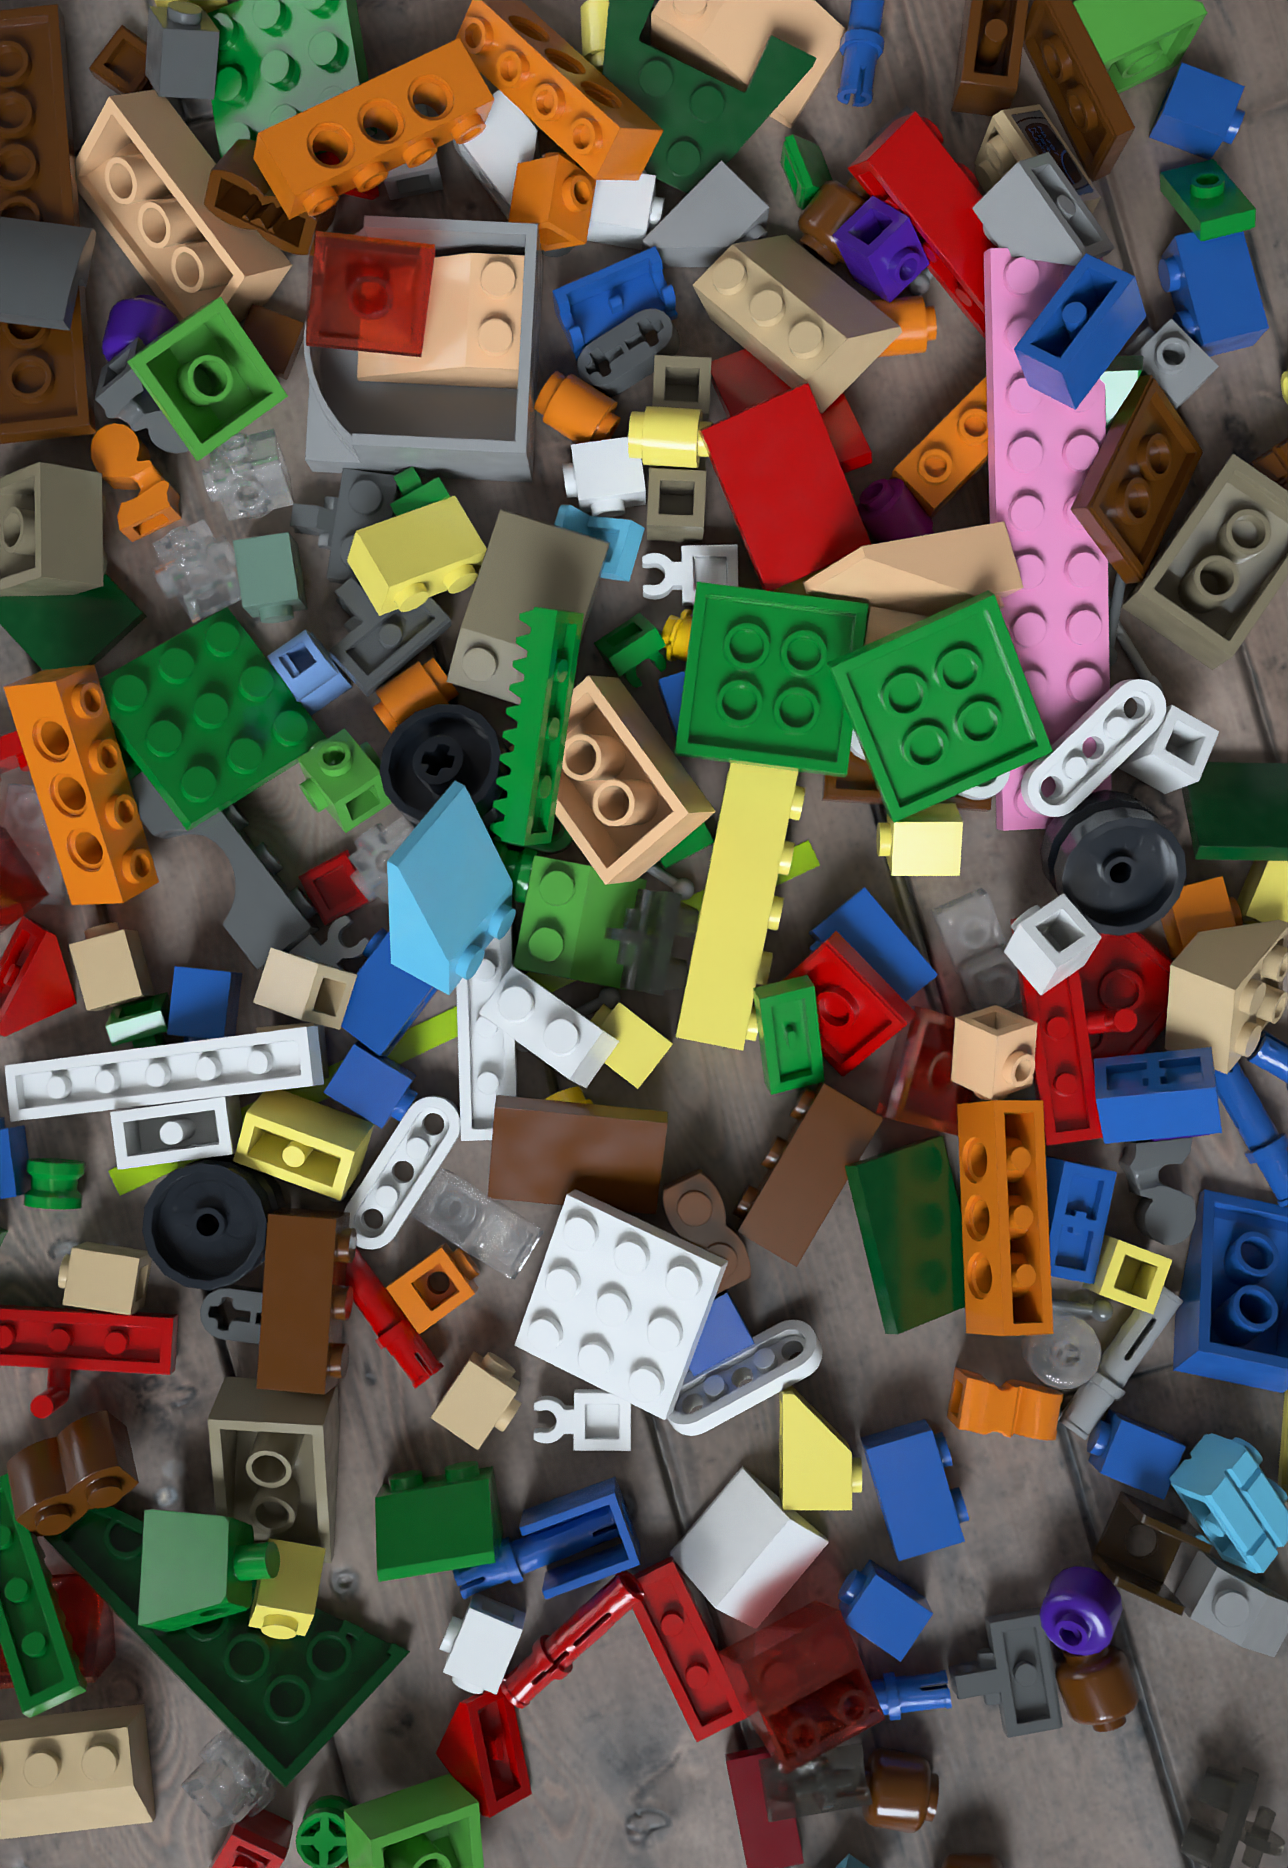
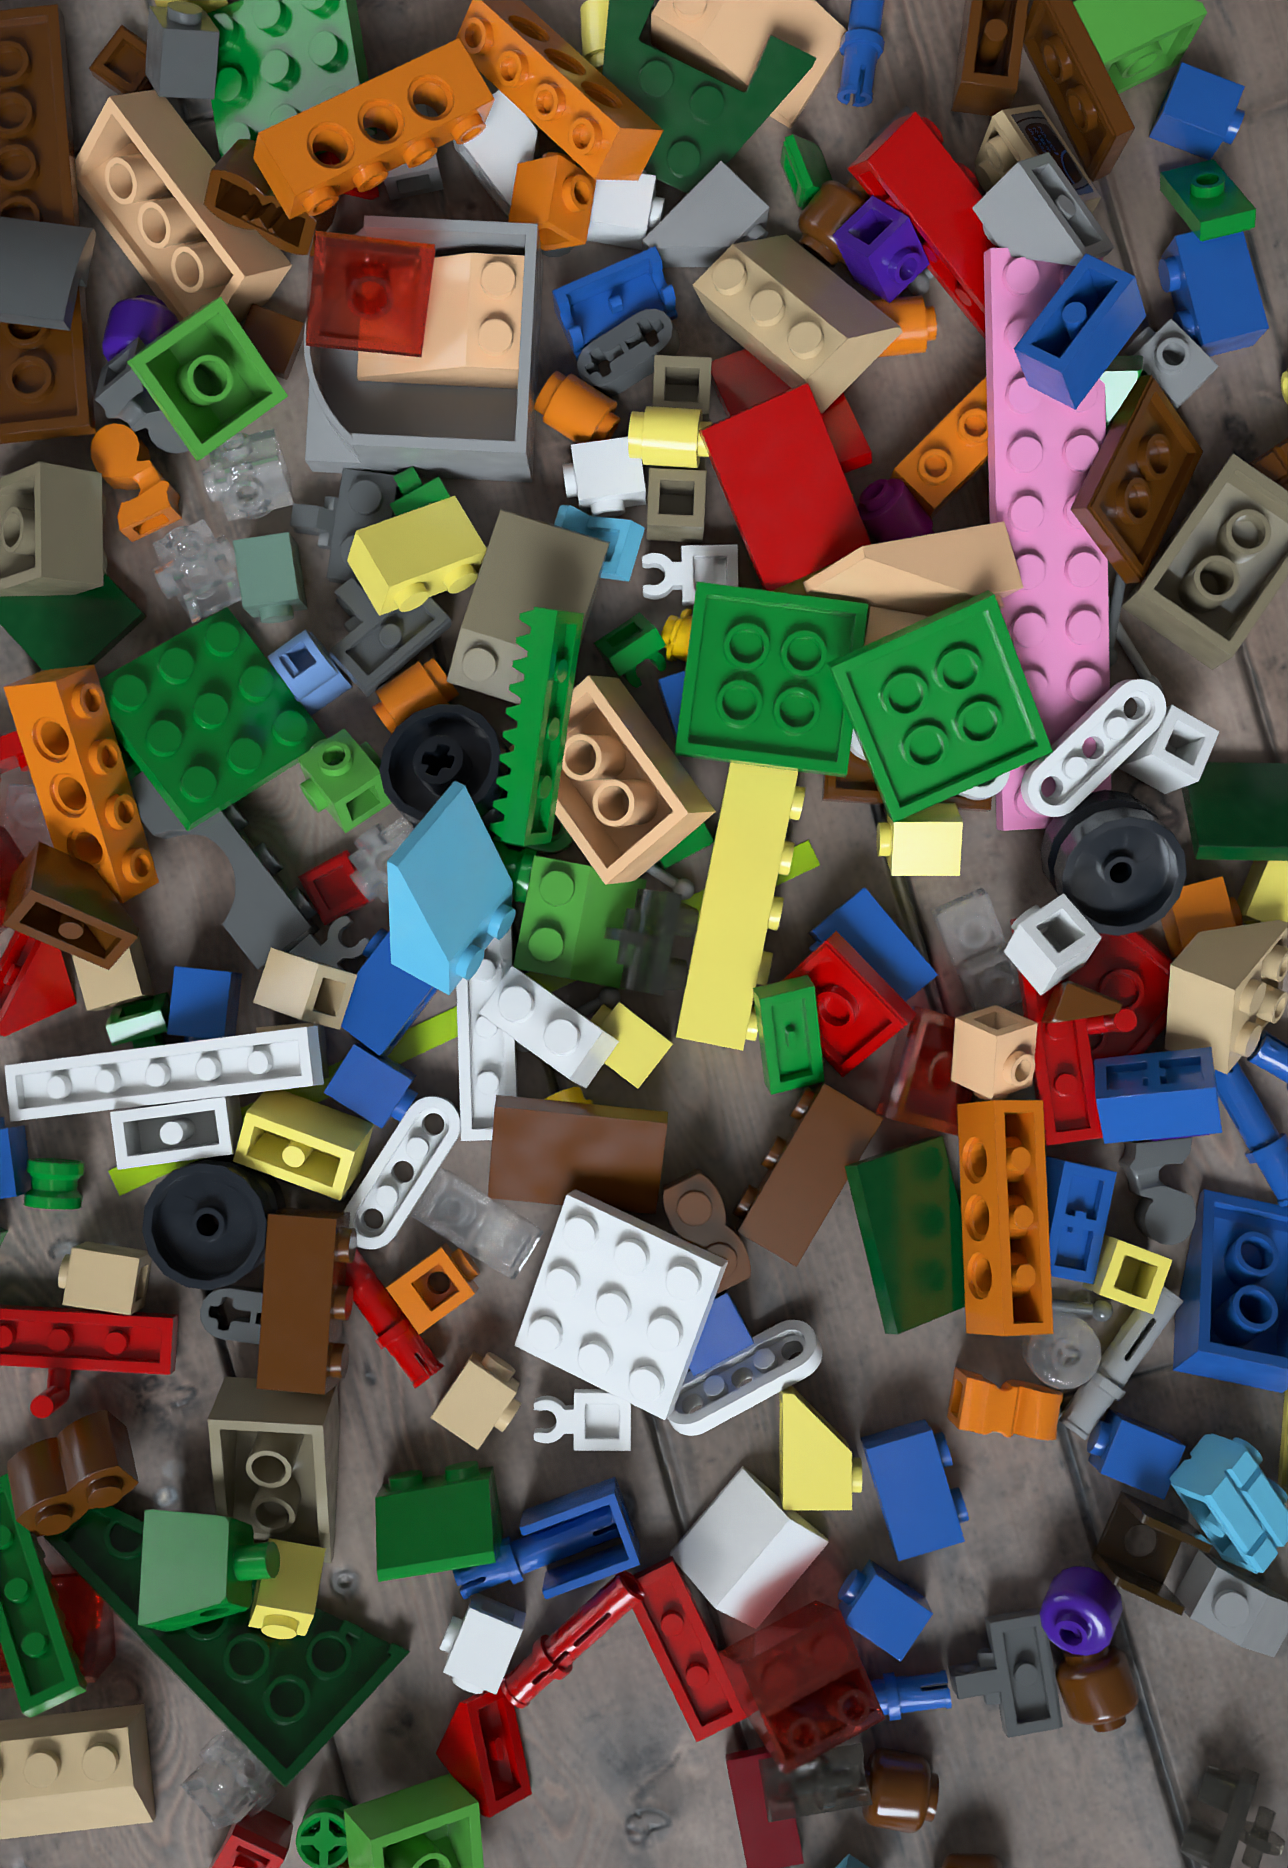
(68, 907): none -> reddish brown slope
(1075, 1002): none -> reddish brown slope

